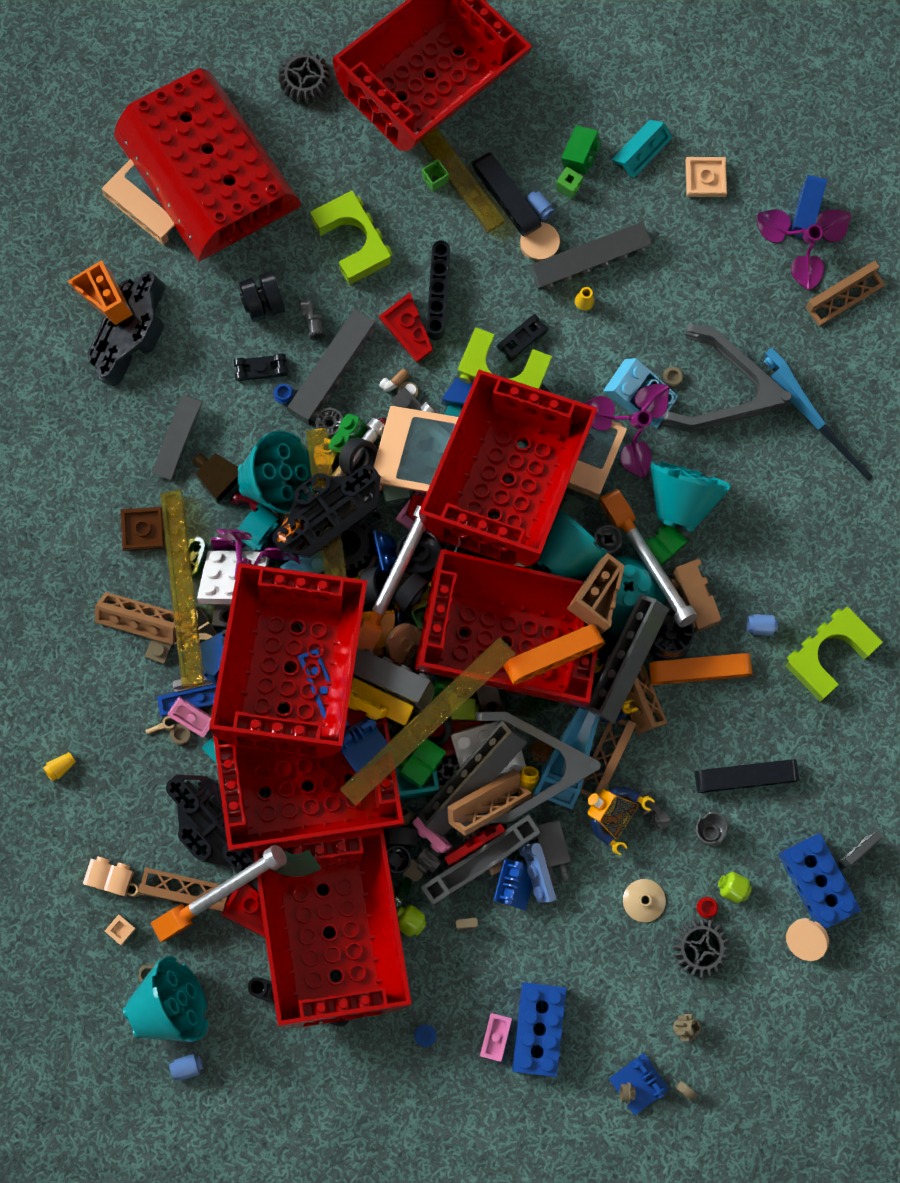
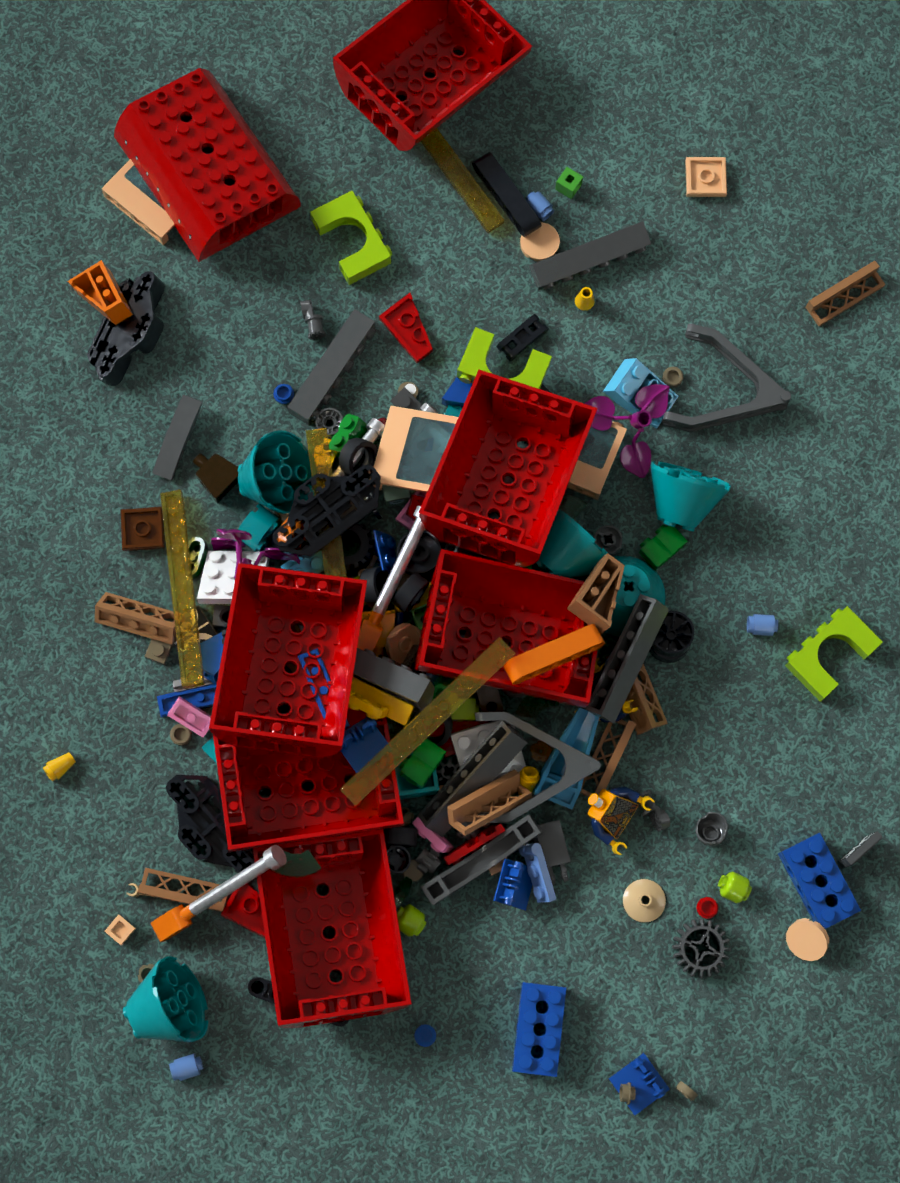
(108, 877): light nougat brick -> none
(160, 726): tan hand -> none
(237, 499): dark red arm -> none
(260, 367): black plate -> none
(267, 293): black wheel -> none
(318, 83): dark grey gear -> none
(397, 380): arm -> none
(435, 169): bright green piece -> none
(438, 281): black beam -> none
(466, 923): dark tan tile -> none
(495, 1037): bright pink plate -> none
(581, 149): green brick -> none
(623, 517): flat silver piece -> none
(643, 147): teal panel -> none
(686, 1027): dark tan gear -> none
(694, 593): medium nougat wedge -> none
(700, 669): orange beam -> none
(746, 776): black beam -> none
(787, 381): dark azure plate -> none
(809, 203): blue slope -> none
(829, 224): magenta plant -> none

